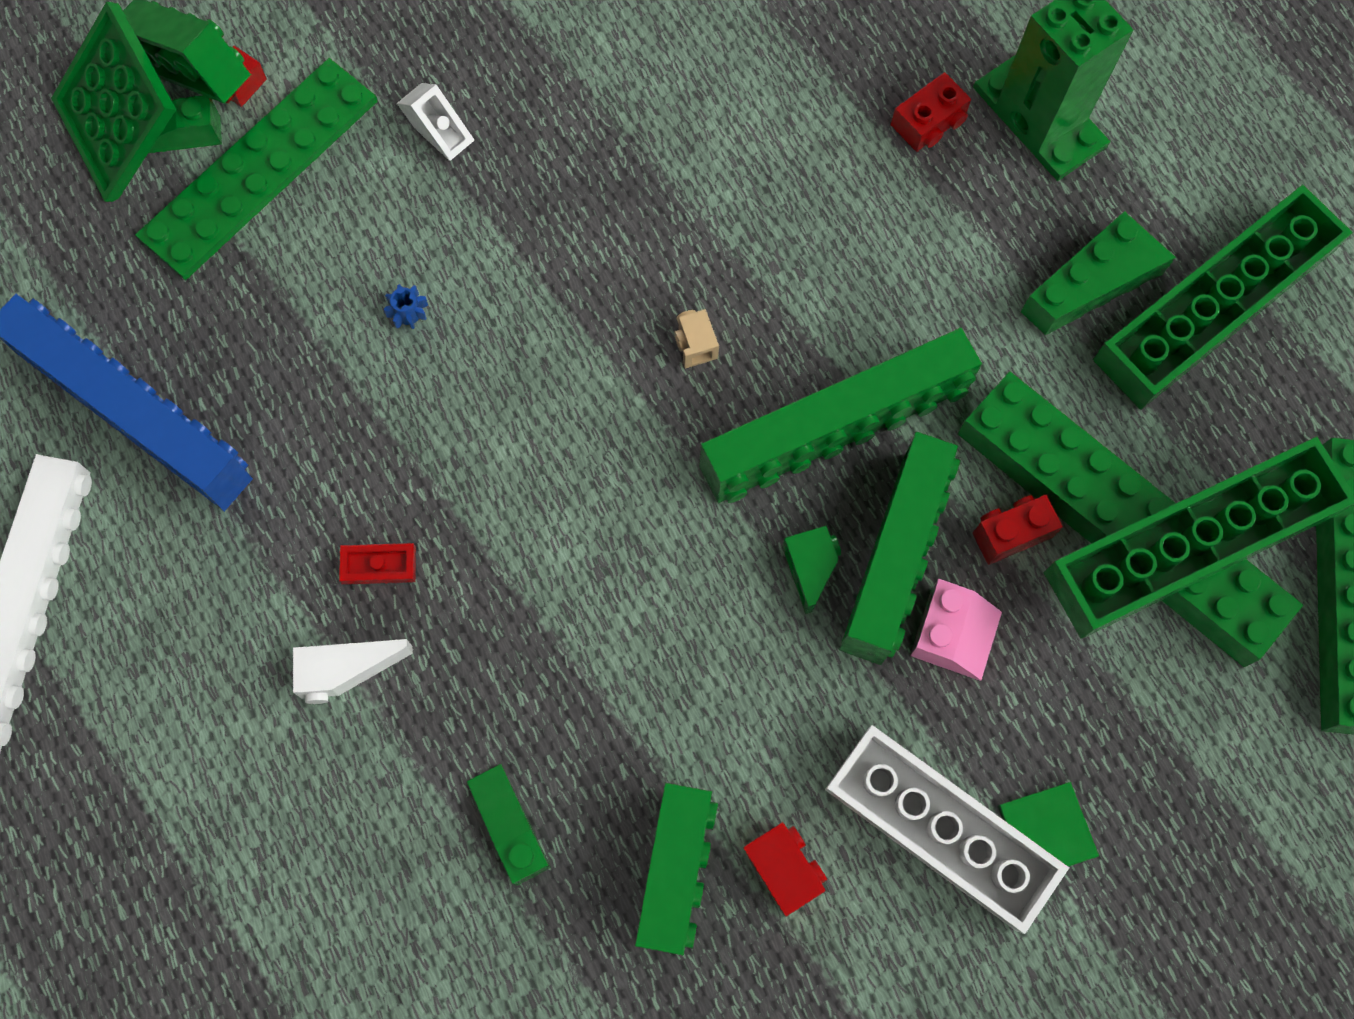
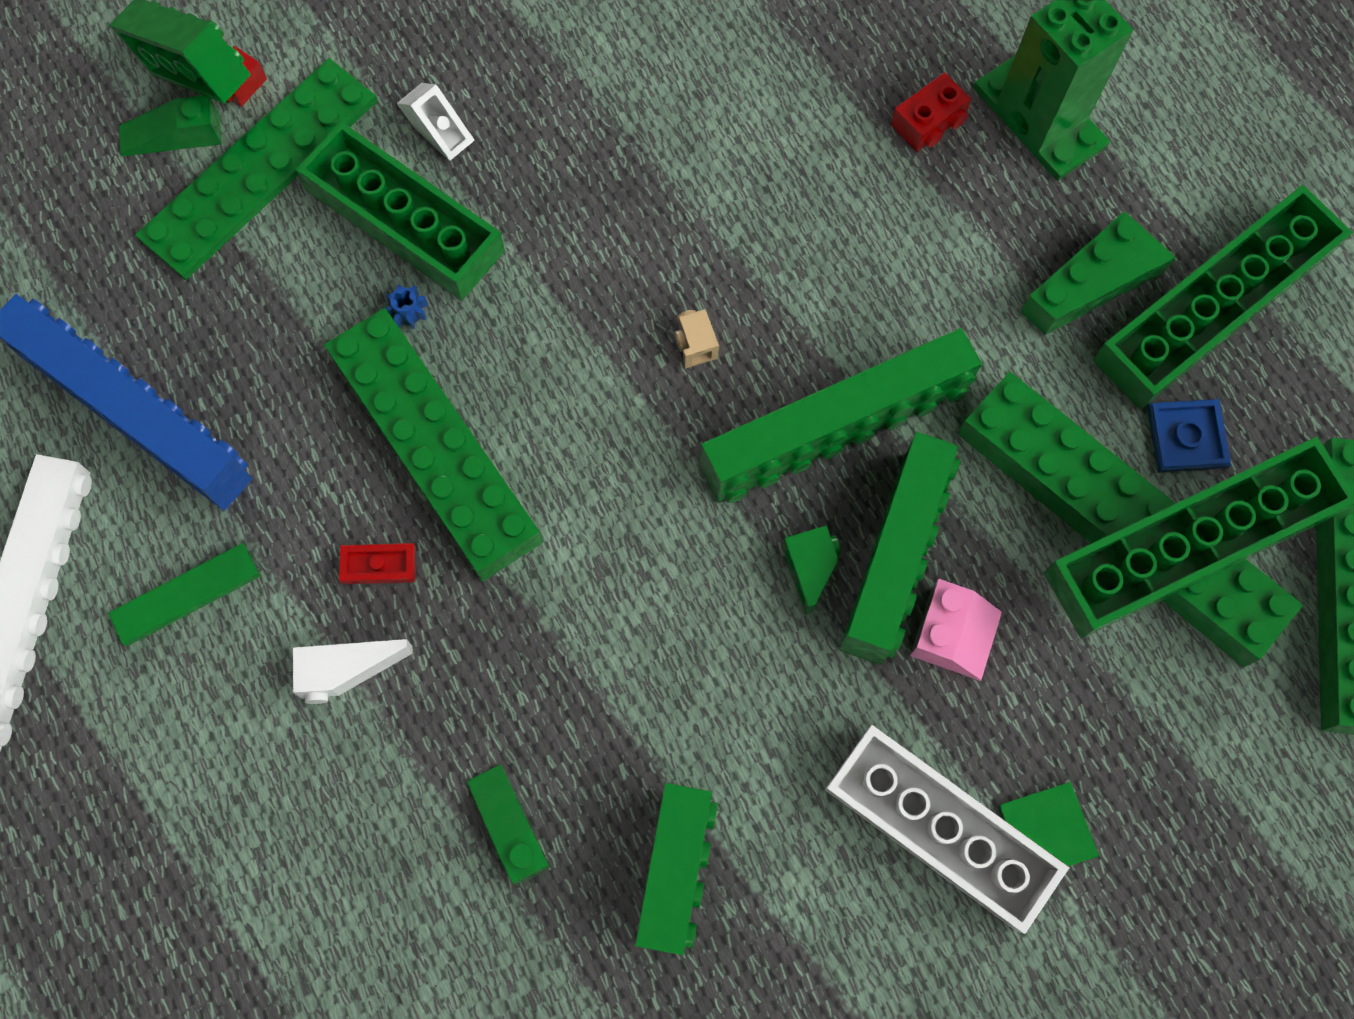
(112, 102): green plate -> none
(184, 594): none -> green tile
(401, 210): none -> green brick
(434, 444): none -> green brick
(785, 868): red brick -> none
(1016, 529): red brick -> none
(1188, 435): none -> blue tile

